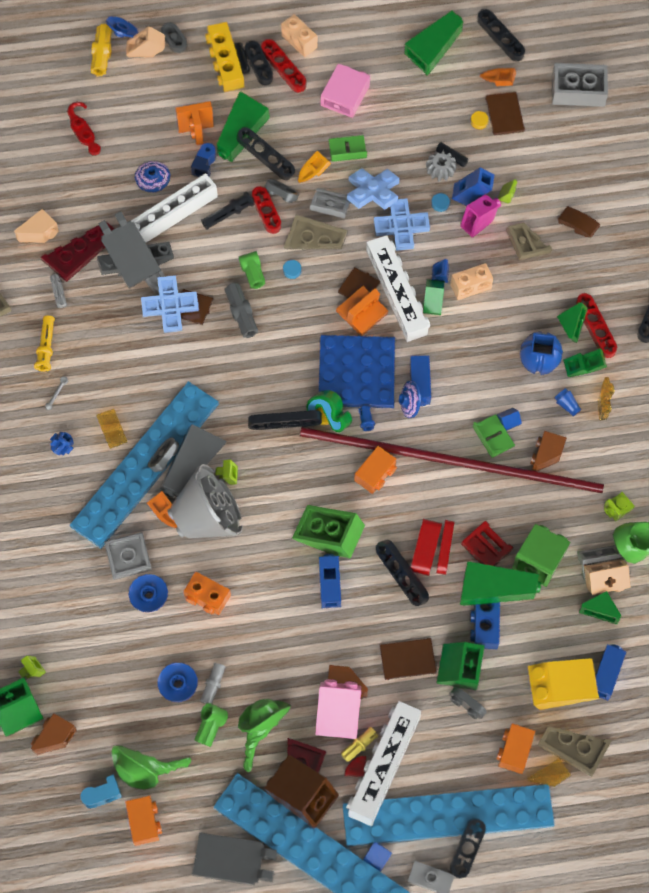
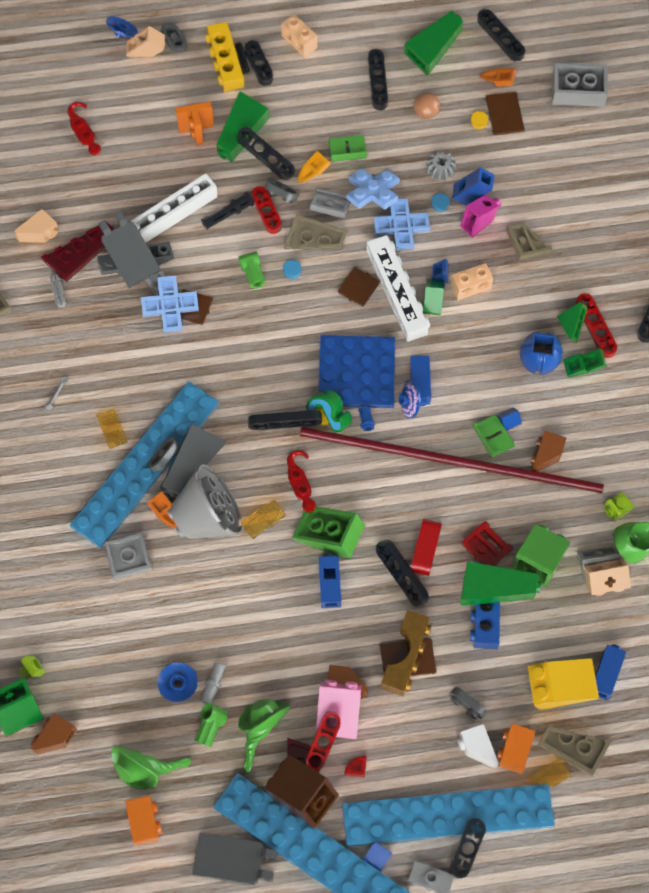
(44, 350): yellow pin -> none
(61, 443): blue gear -> none
(101, 50): yellow piece -> none
(102, 794): dark azure leg -> none
(148, 584): blue dish -> none
(153, 182): dish -> none
(203, 160): leg -> none
(207, 594): orange brick -> none
(228, 472): lime tile -> none
(241, 310): dark grey piece -> none
(263, 518): none -> clear yellow slope
(282, 66): red beam -> none
(300, 482): none -> red piece
(323, 751): none -> red beam
(345, 90): bright pink brick -> none
(359, 744): light yellow axle -> none
(362, 310): orange bracket -> none
(375, 470): orange brick -> none
(377, 79): none -> black beam
(384, 764): white brick -> none
(398, 675): none -> pearl gold arch
(427, 105): none -> nougat hair
(445, 547): red beam -> none
(460, 159): black axle -> none
(460, 665): green slope -> none
(478, 745): none -> white slope
(507, 191): lime slope -> none
(568, 402): blue cone -> none
(582, 223): reddish brown slope -> none
(602, 608): green slope -> none
(604, 398): clear yellow slope -> none

